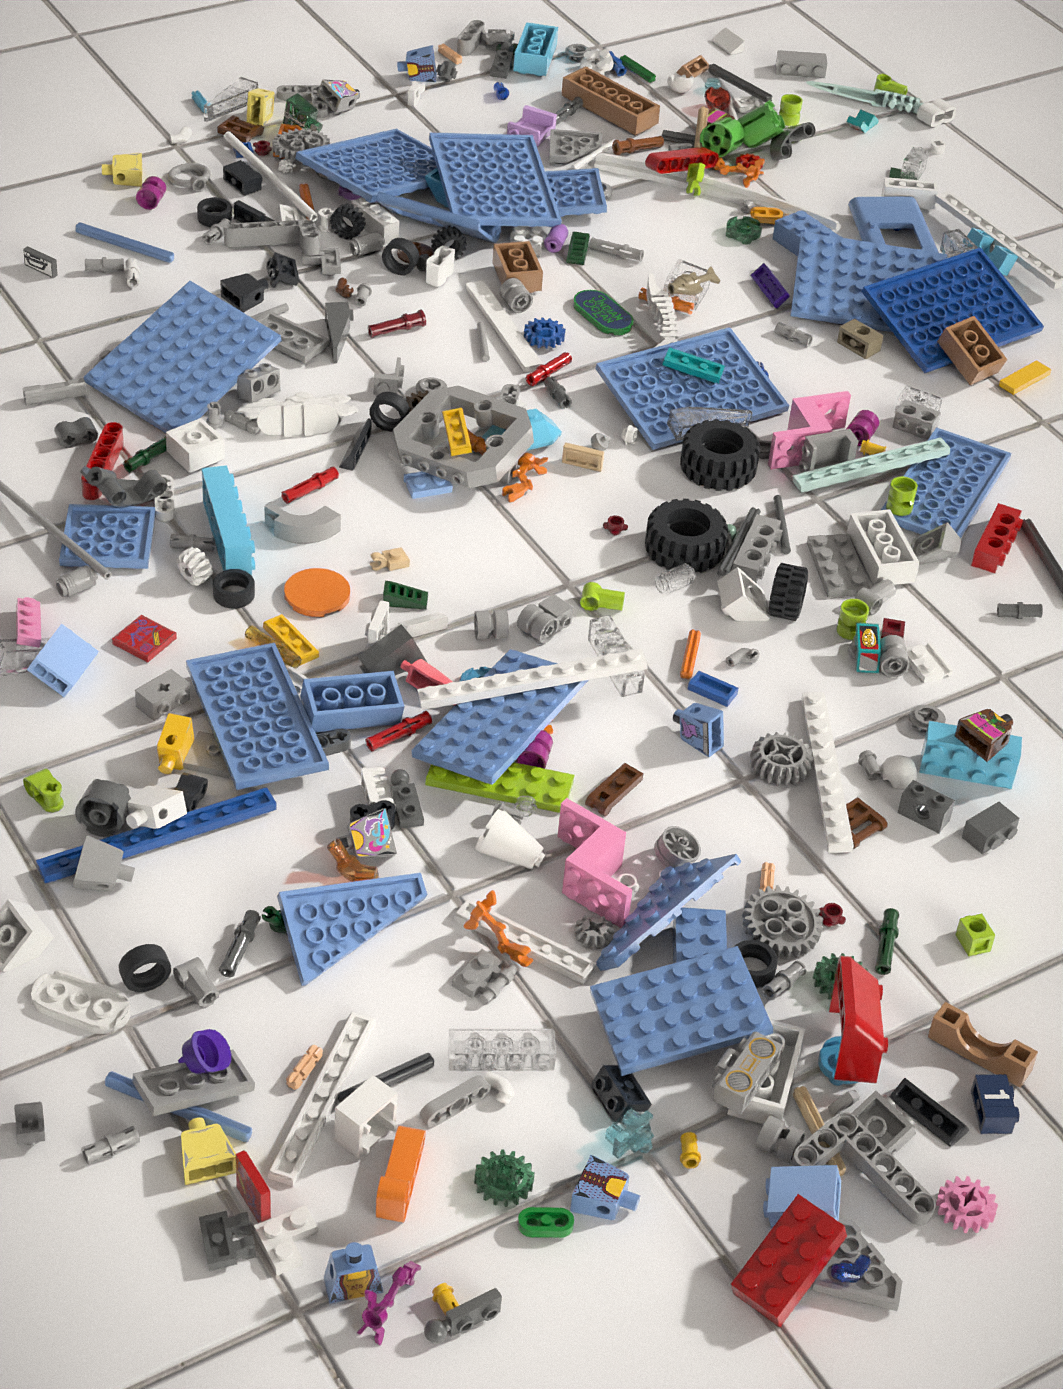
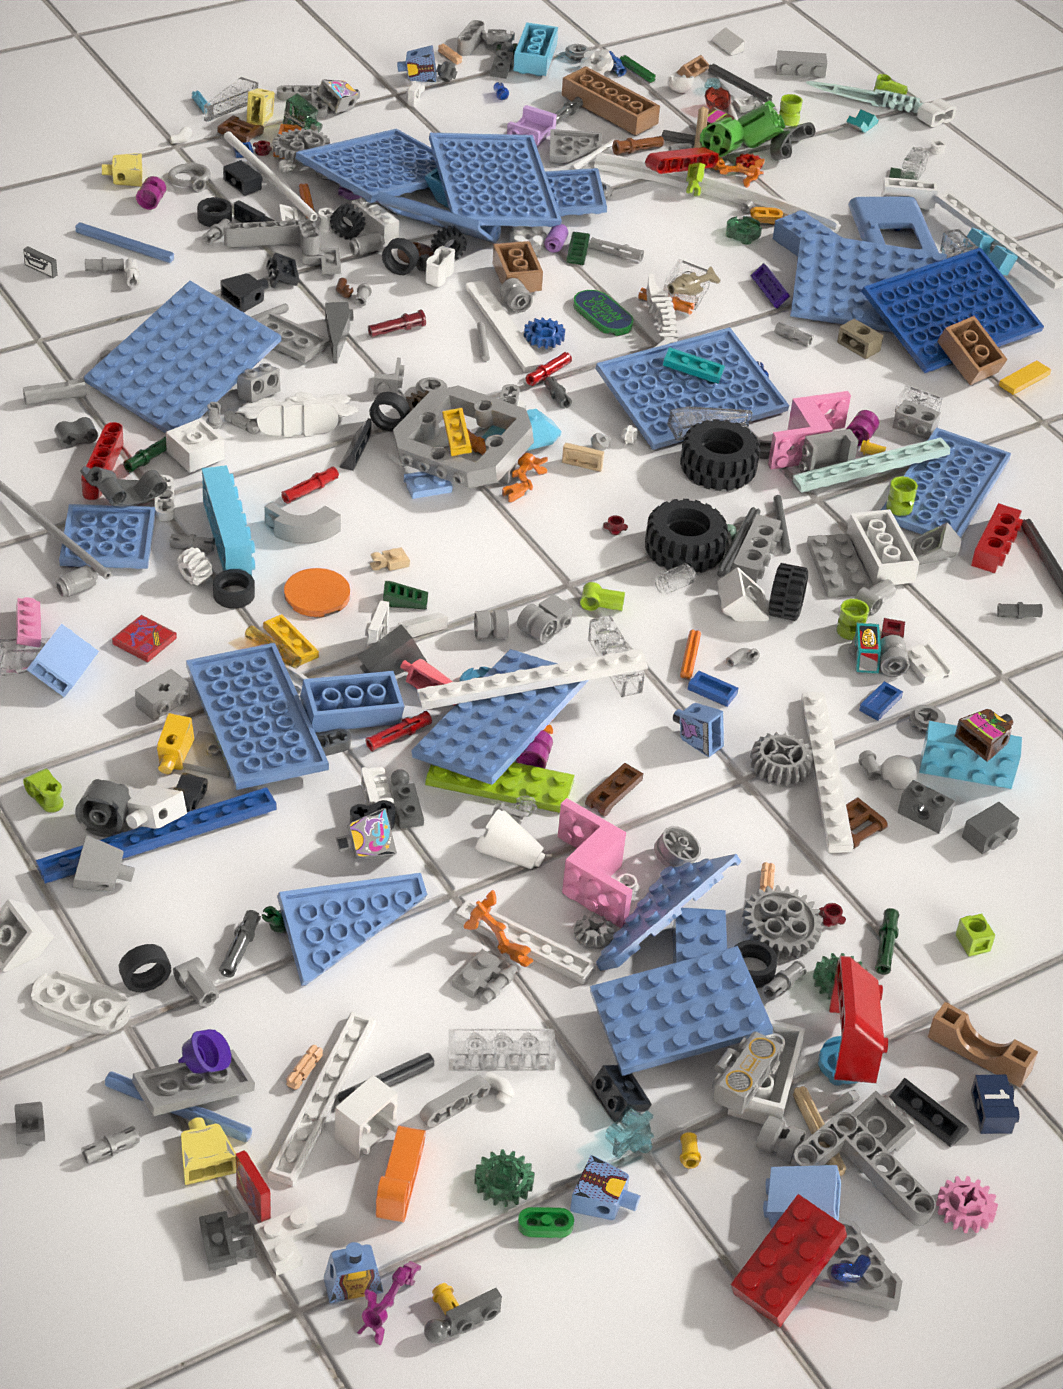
(349, 865): clear orange arm -> none
(881, 701): none -> blue tile

